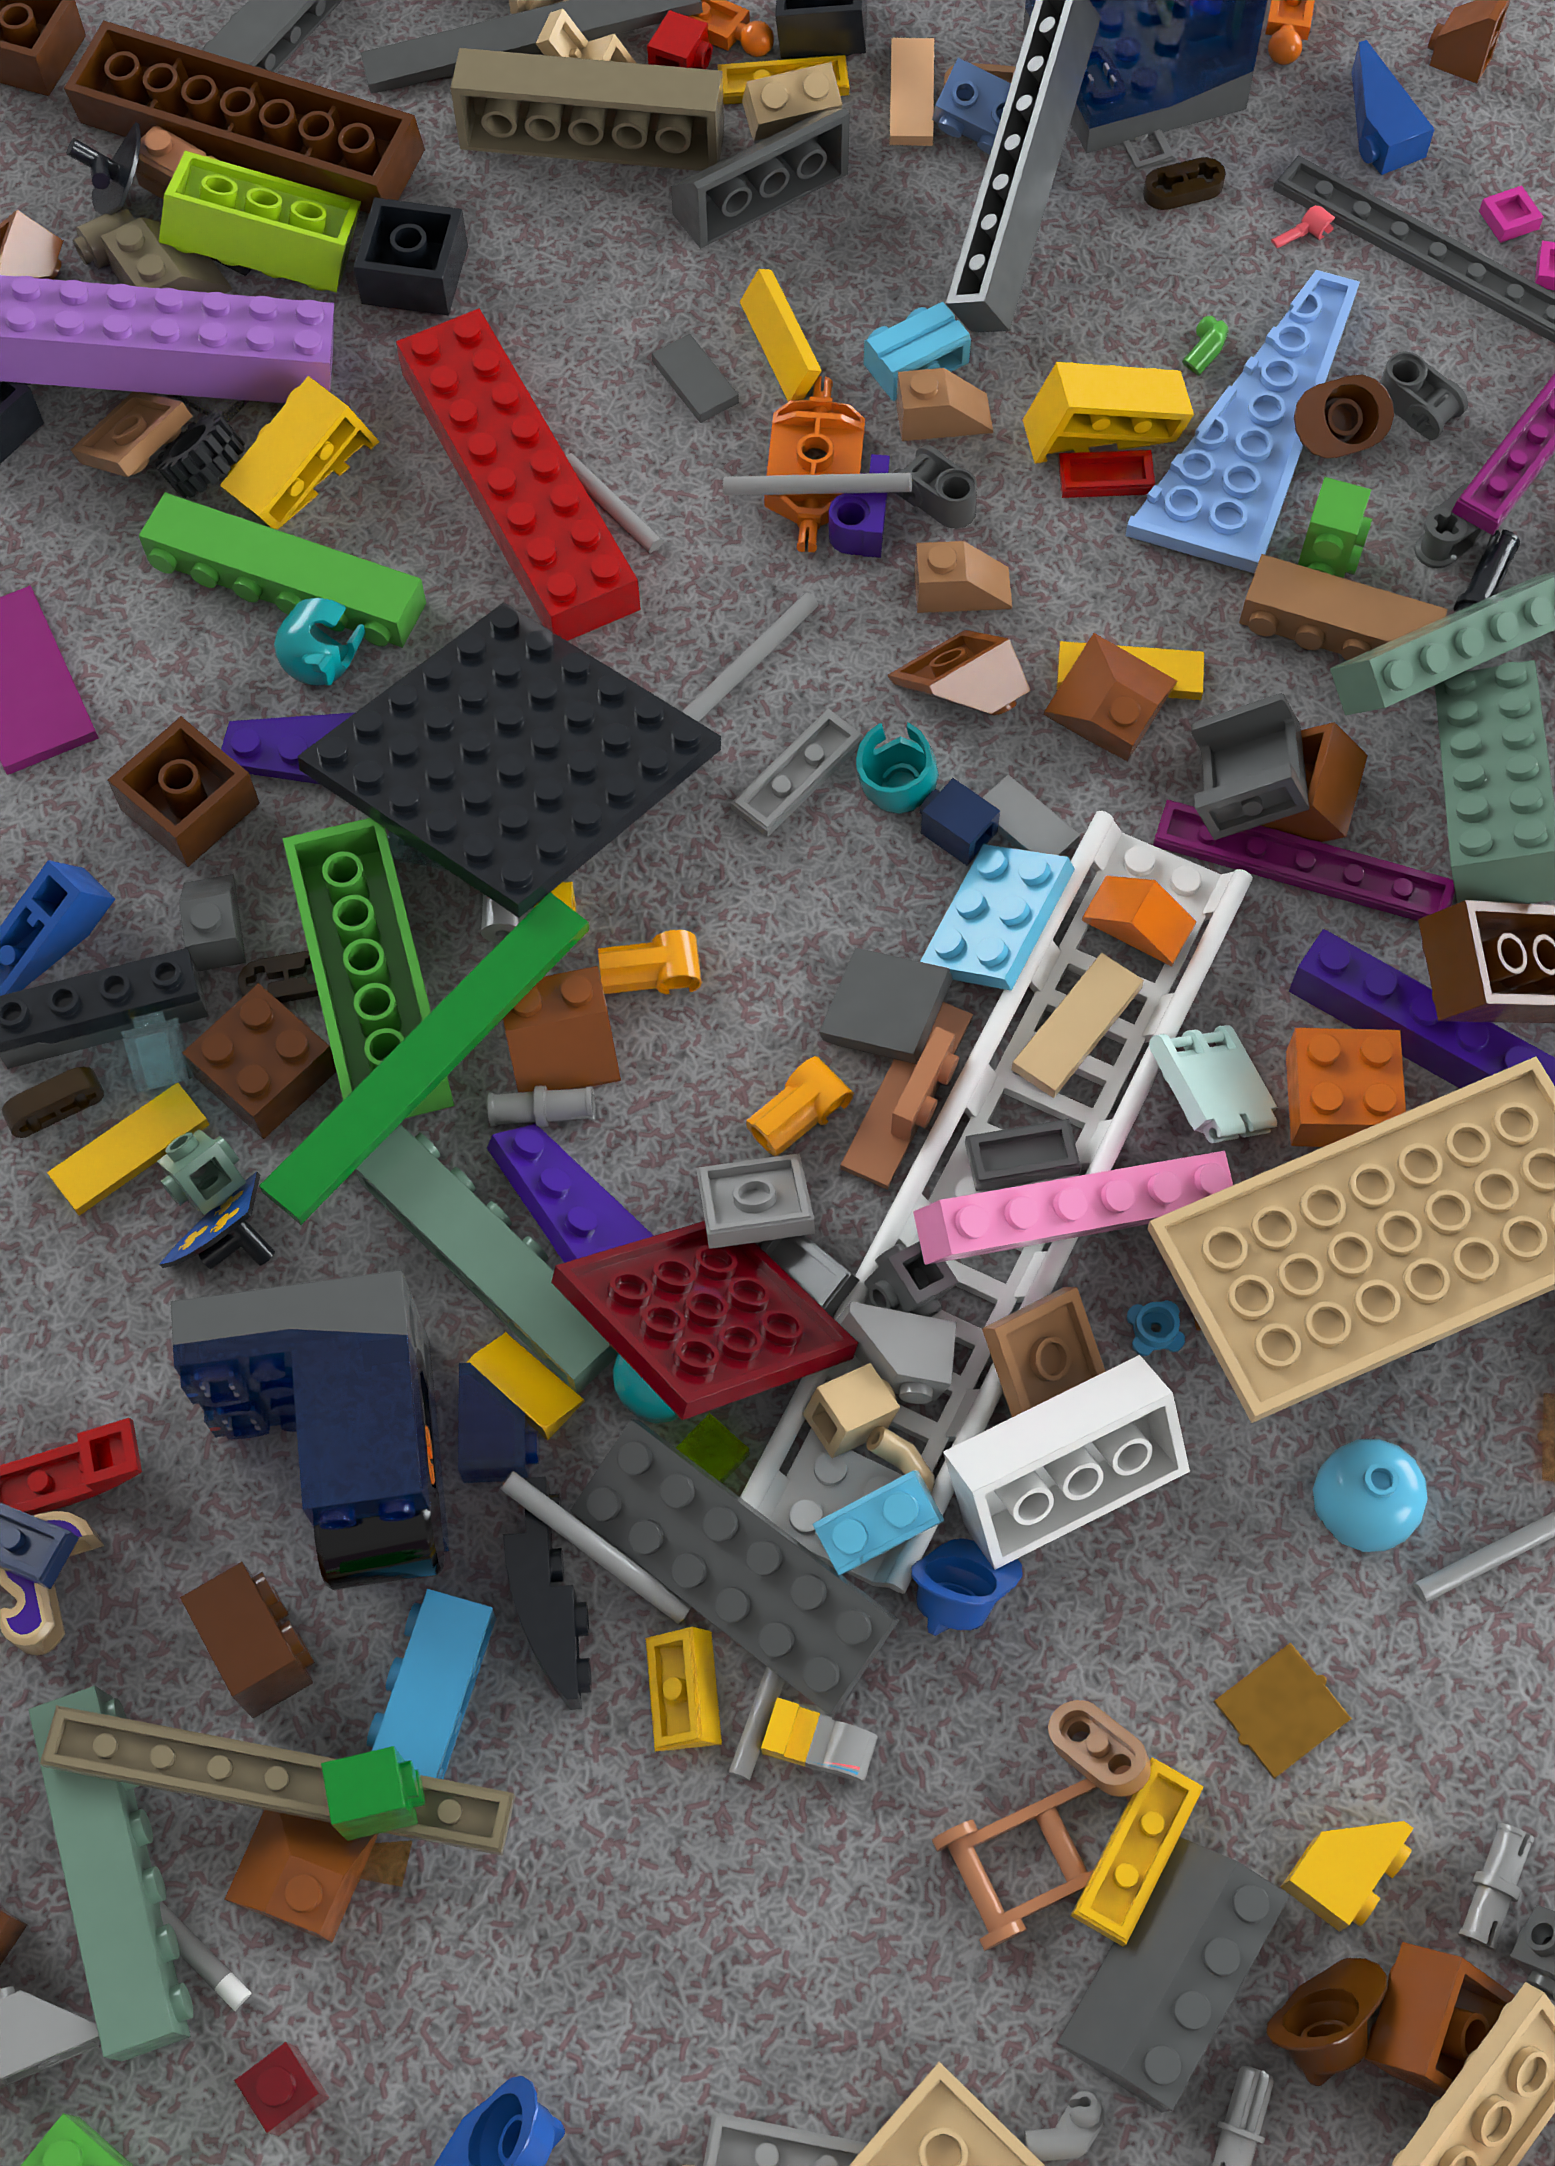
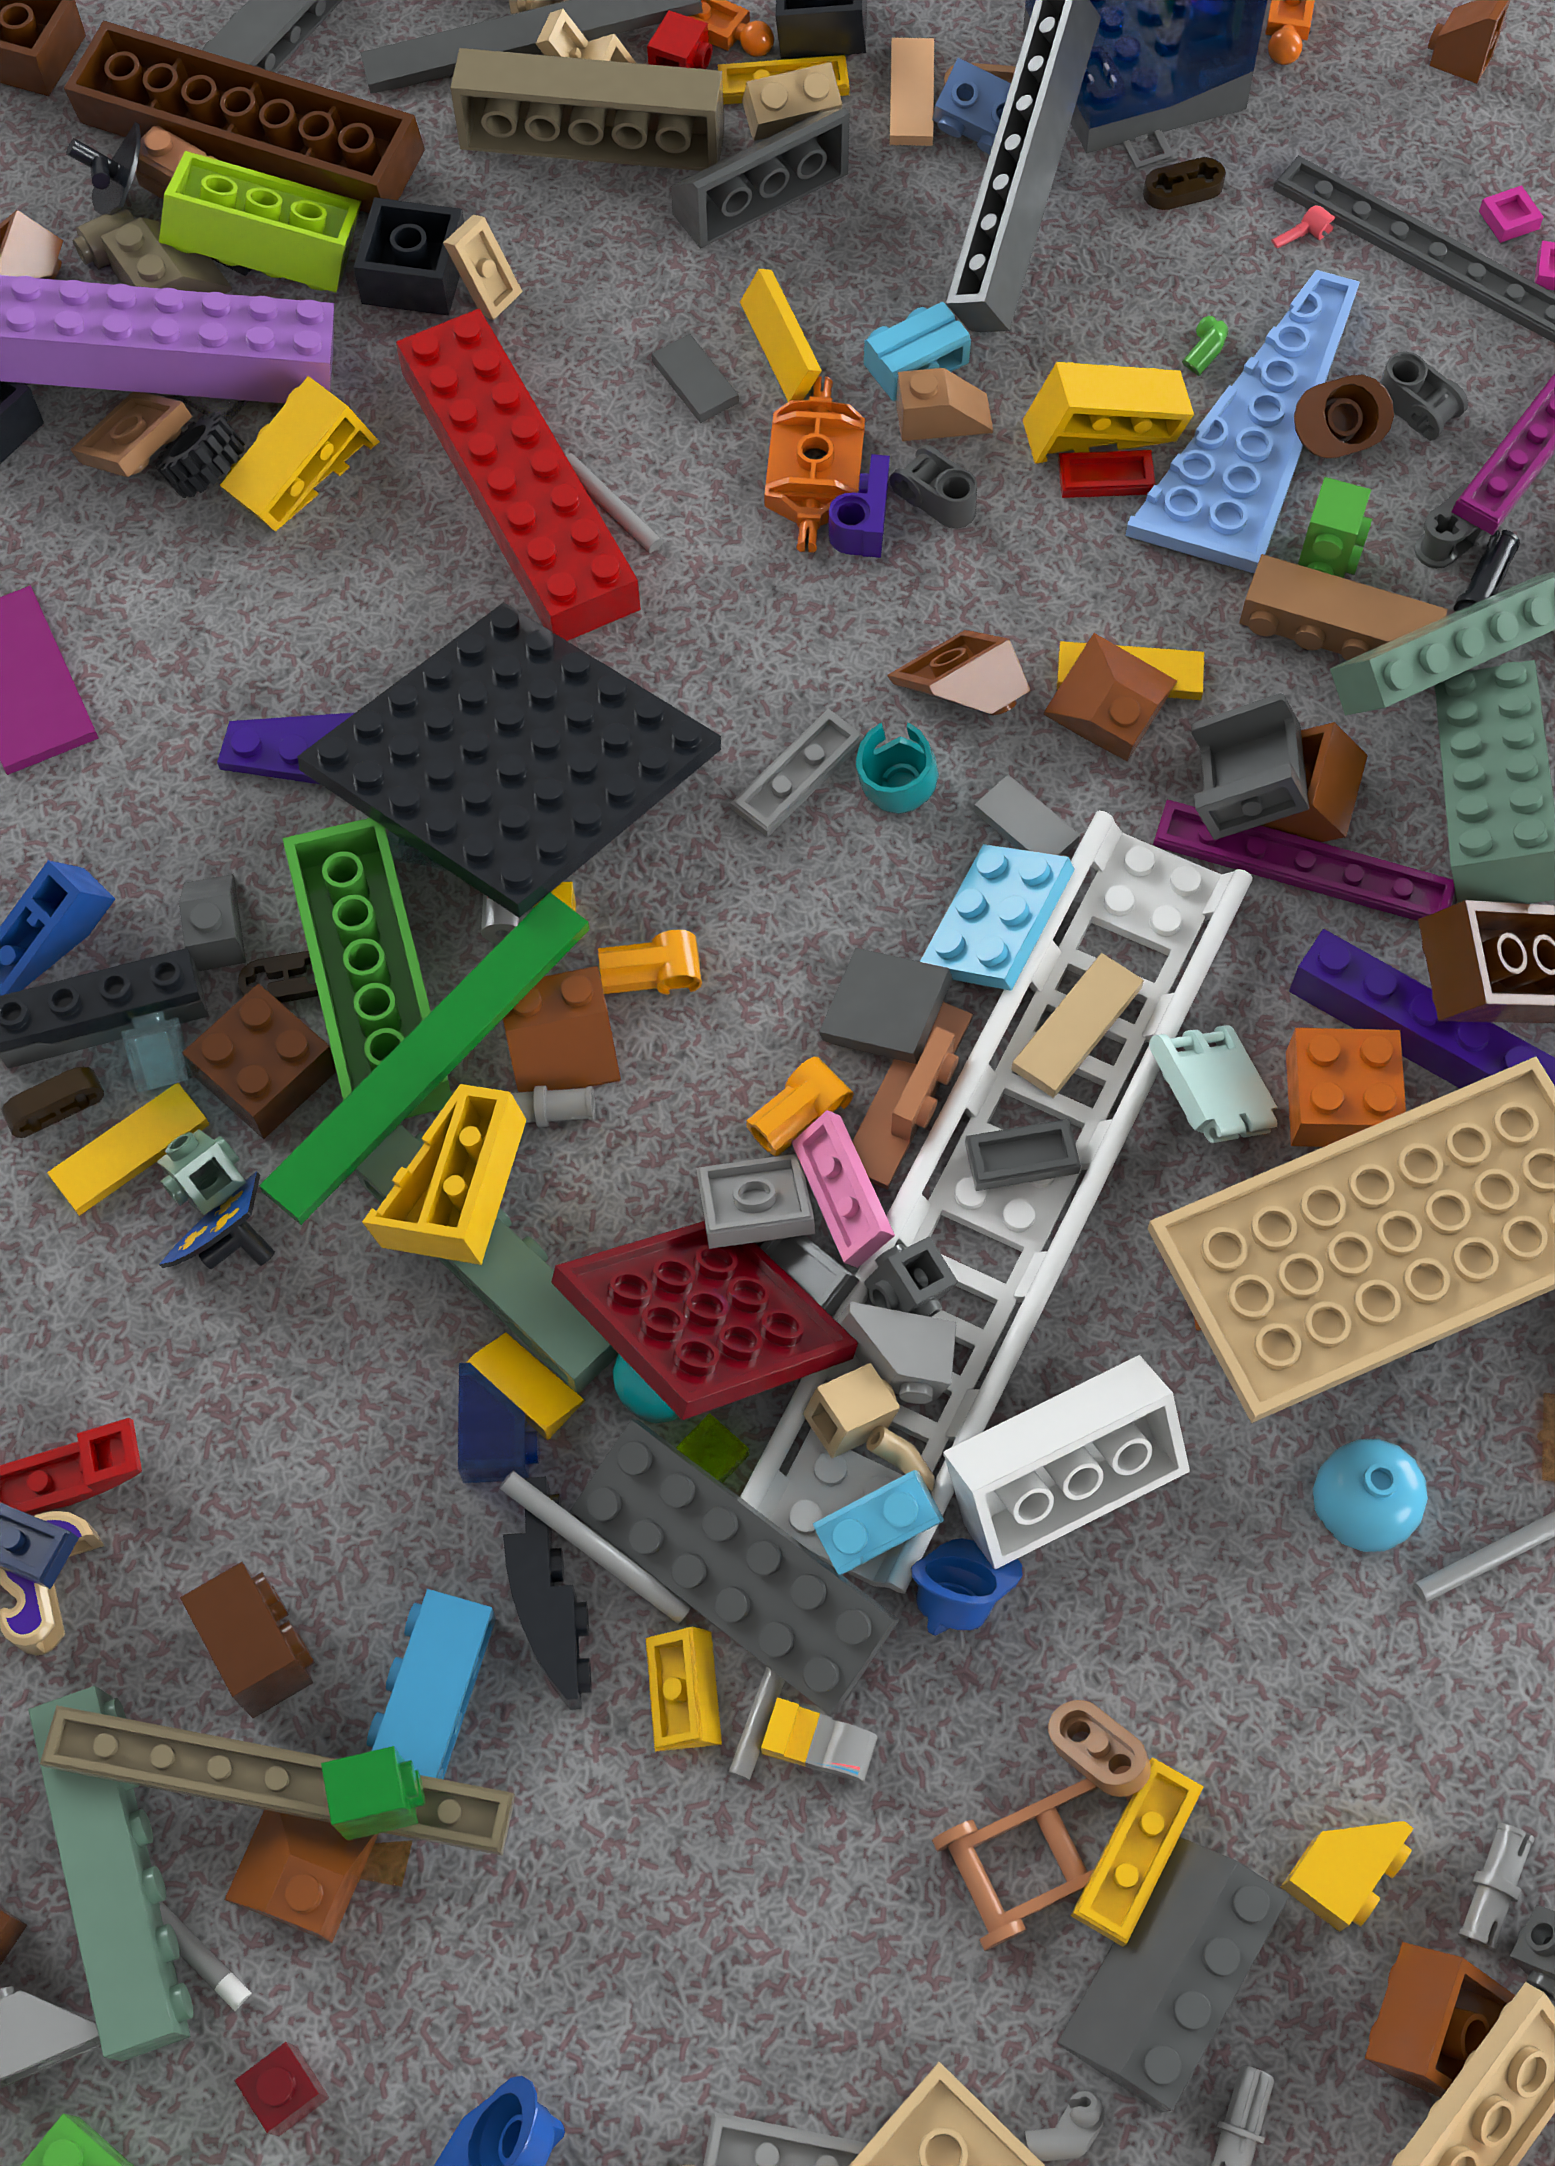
(184, 791): reddish brown brick -> none
(280, 568): bright green brick -> none
(309, 652): teal helmet -> none
(357, 1385): clear blue piece -> none
(455, 1181): none -> yellow wedge
(483, 266): none -> tan plate
(562, 1196): dark purple wing -> none
(751, 657): light grey bar -> none
(817, 484): light grey bar -> none
(842, 1189): none -> bright pink plate
(958, 820): dark blue brick -> none
(959, 579): medium nougat slope -> none
(1043, 1349): medium nougat plate -> none
(1065, 1207): bright pink brick -> none
(1141, 916): orange slope -> none
(1161, 1313): dark azure plate -> none
(1282, 1710): pearl gold piece -> none
(1328, 2018): reddish brown piece -> none
(1387, 119): blue slope -> none

